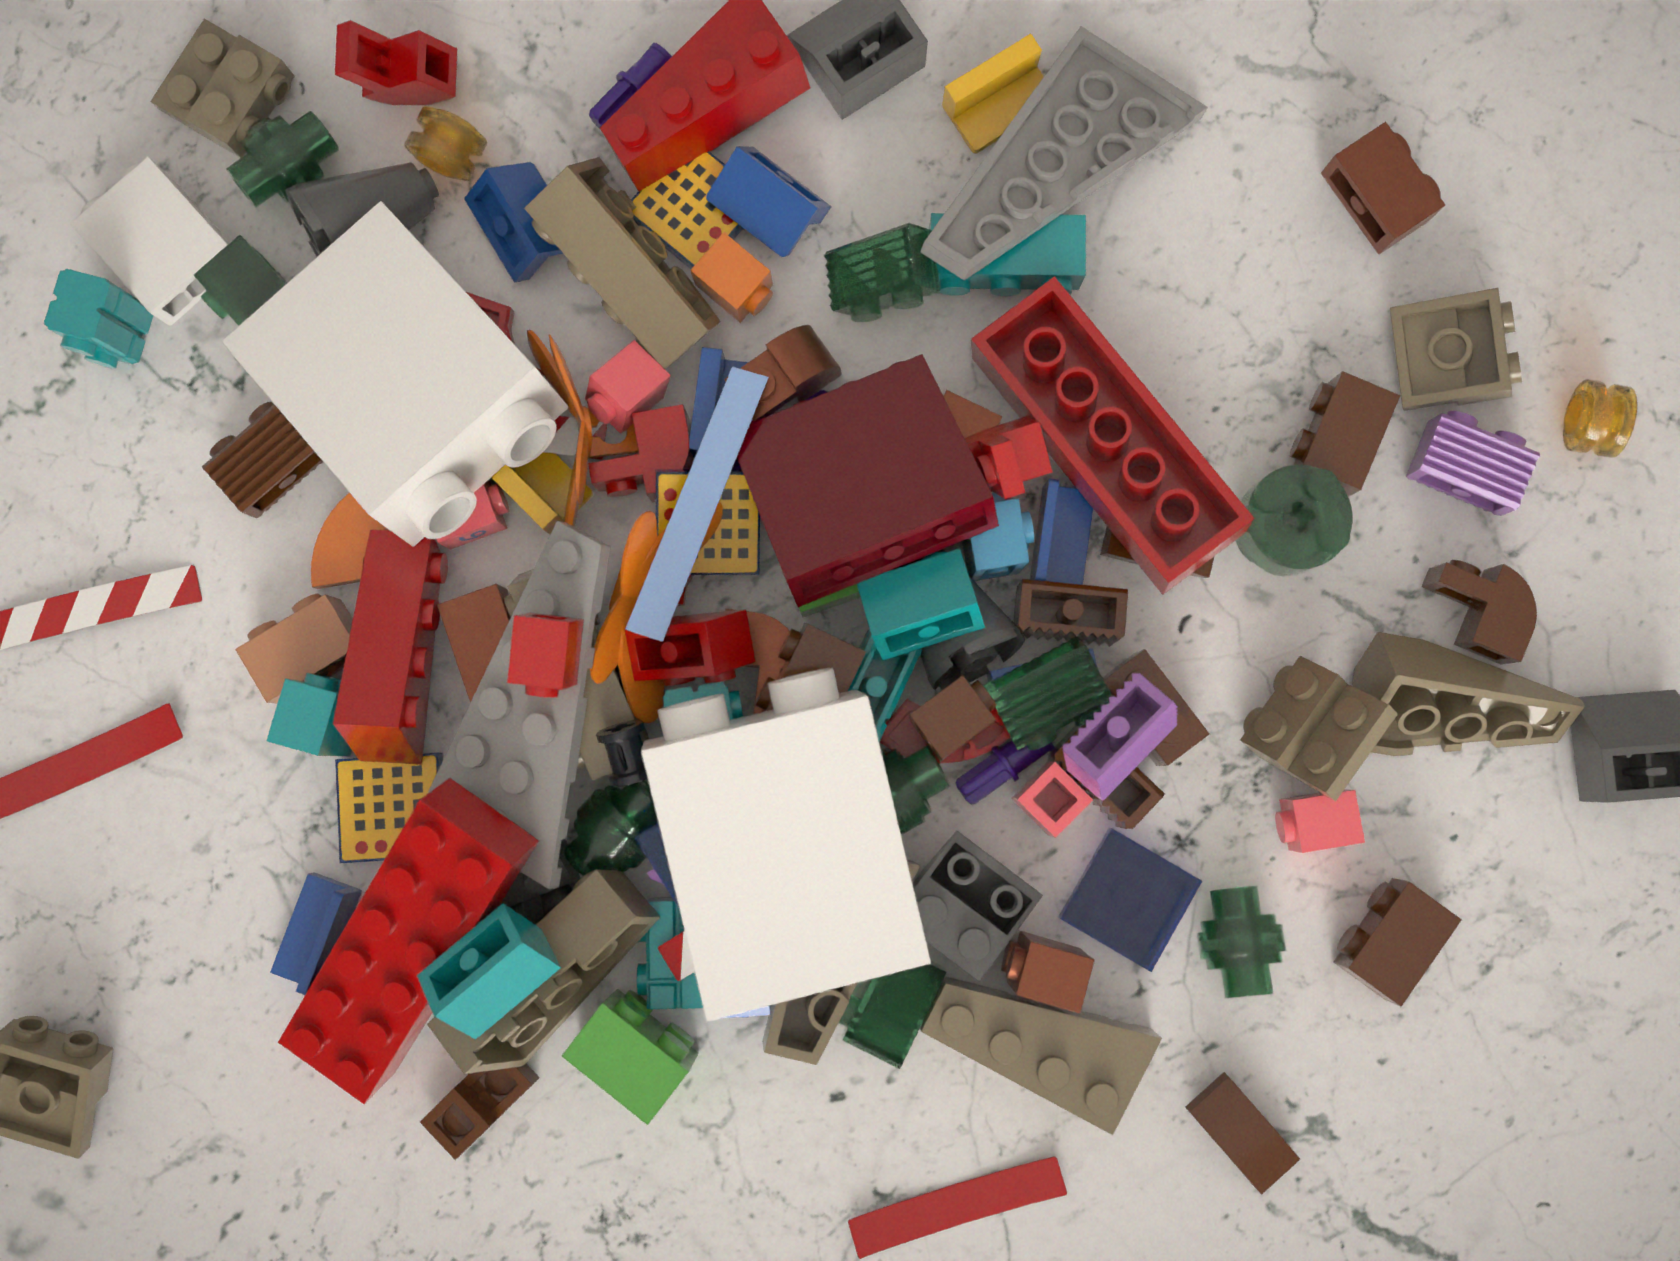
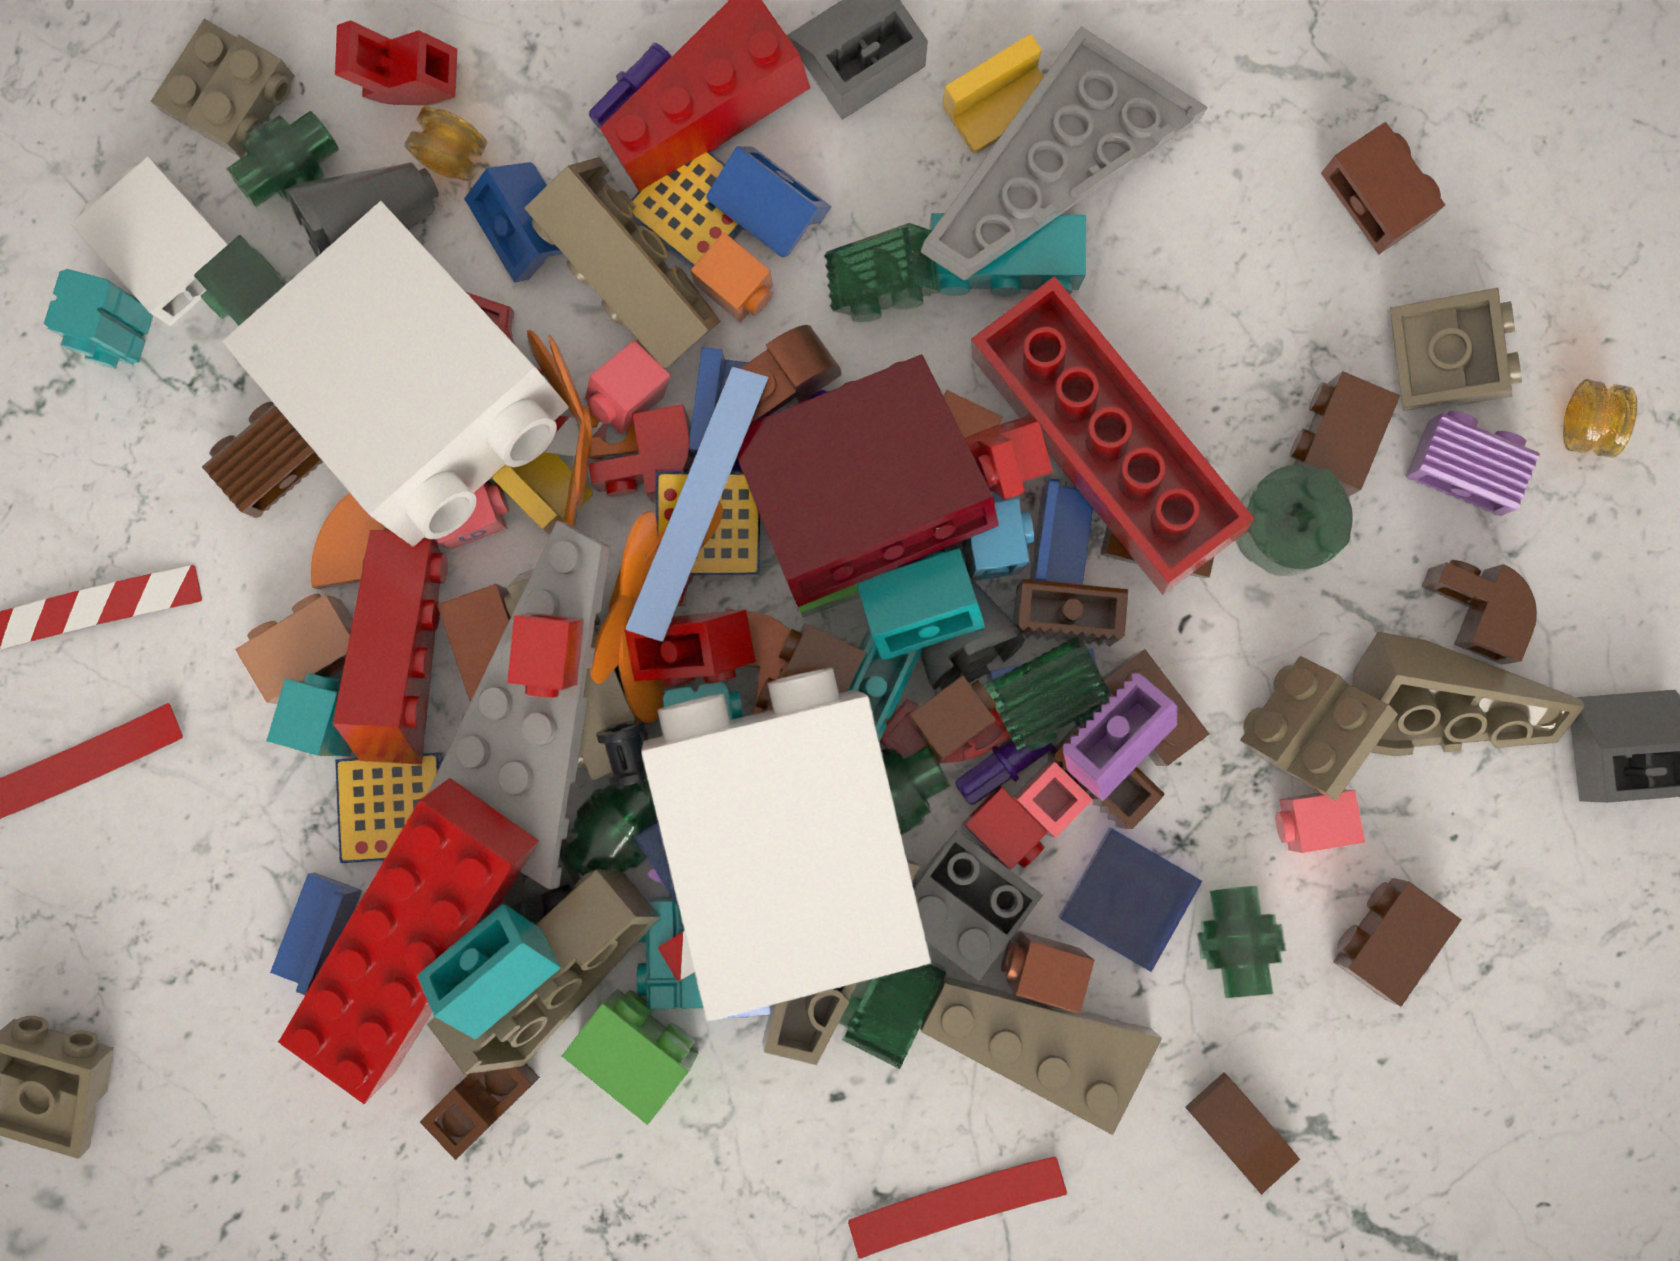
(1006, 829): none -> red brick

